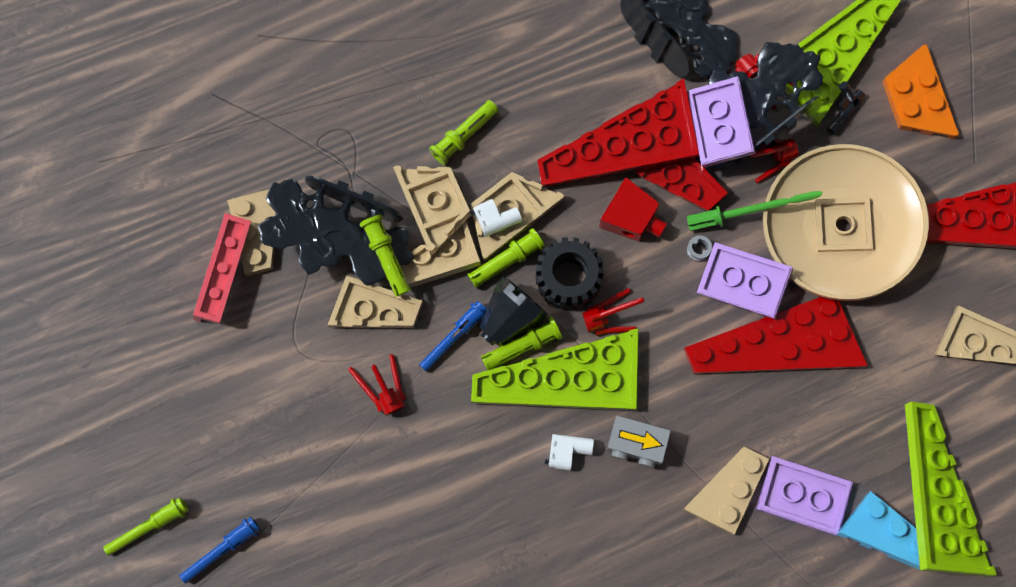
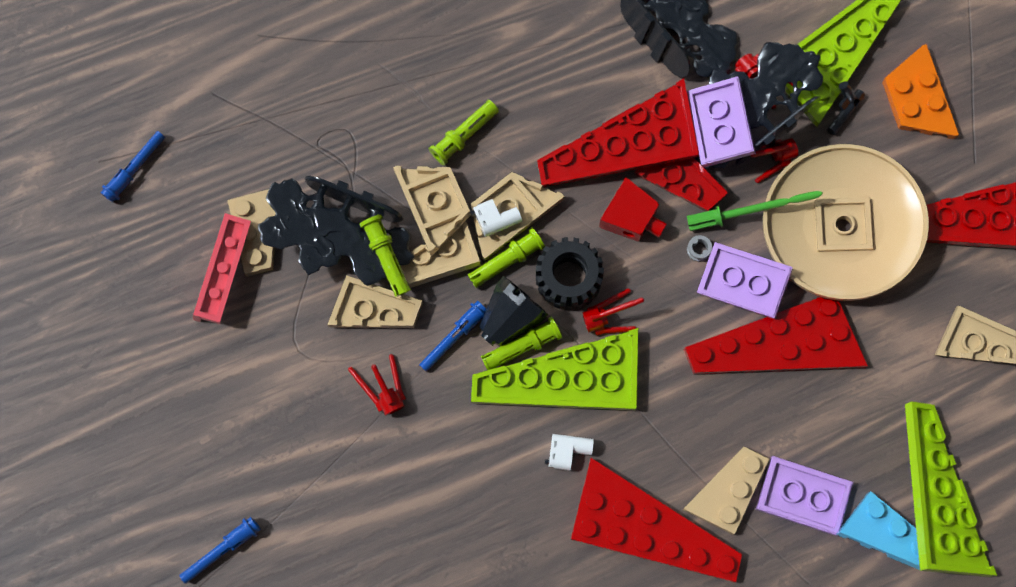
(124, 177): none -> blue pin
(158, 519): lime pin -> none
(631, 522): none -> red wing
(638, 442): light grey brick -> none

